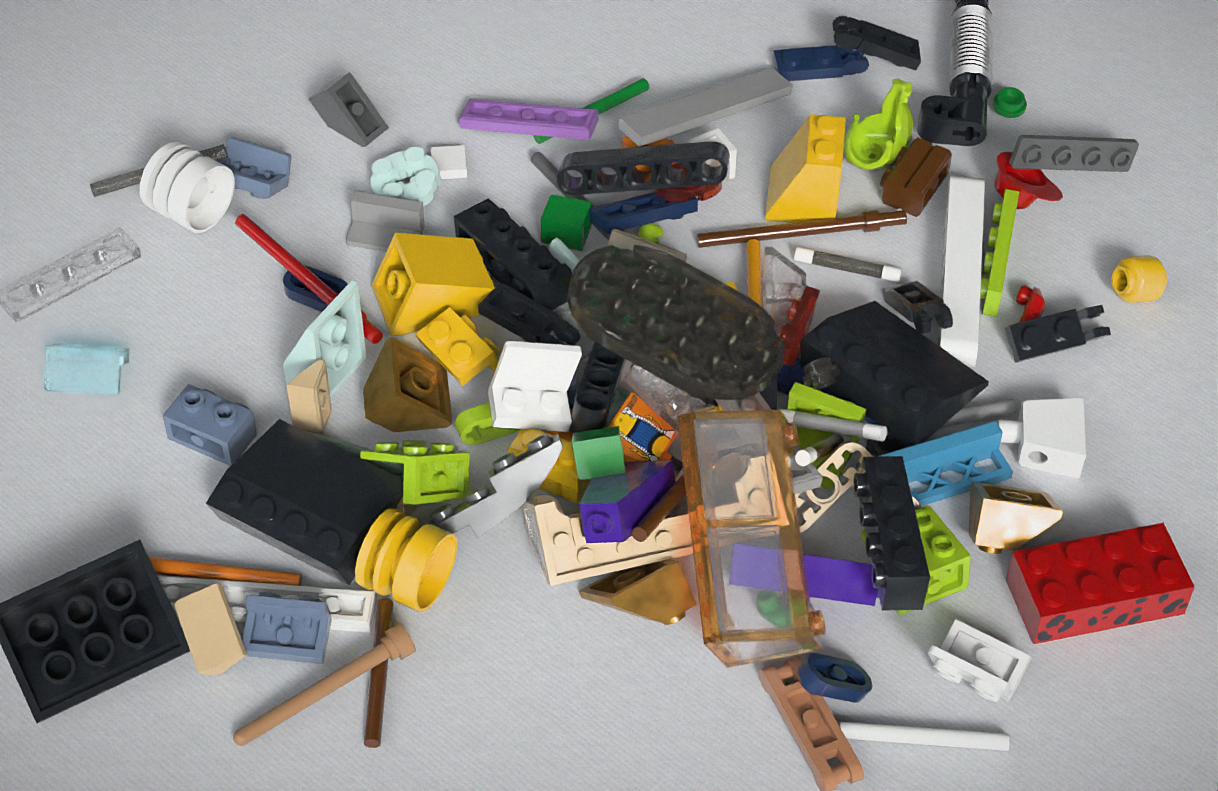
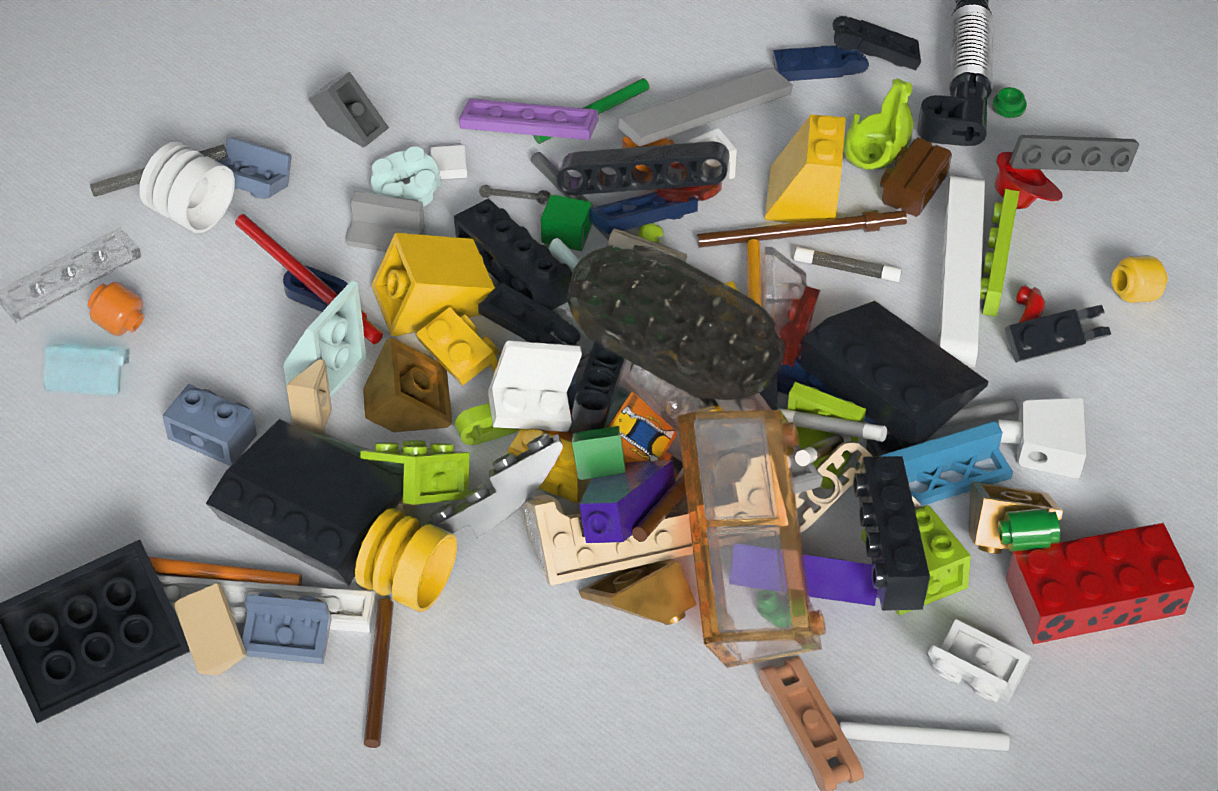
(116, 308): none -> orange head
(394, 645): medium nougat piece -> none
(542, 196): none -> clear smoke hinge
(820, 373): clear smoke plate -> none
(834, 678): dark blue plate -> none
(918, 305): black hinge -> none
(1029, 529): none -> green brick

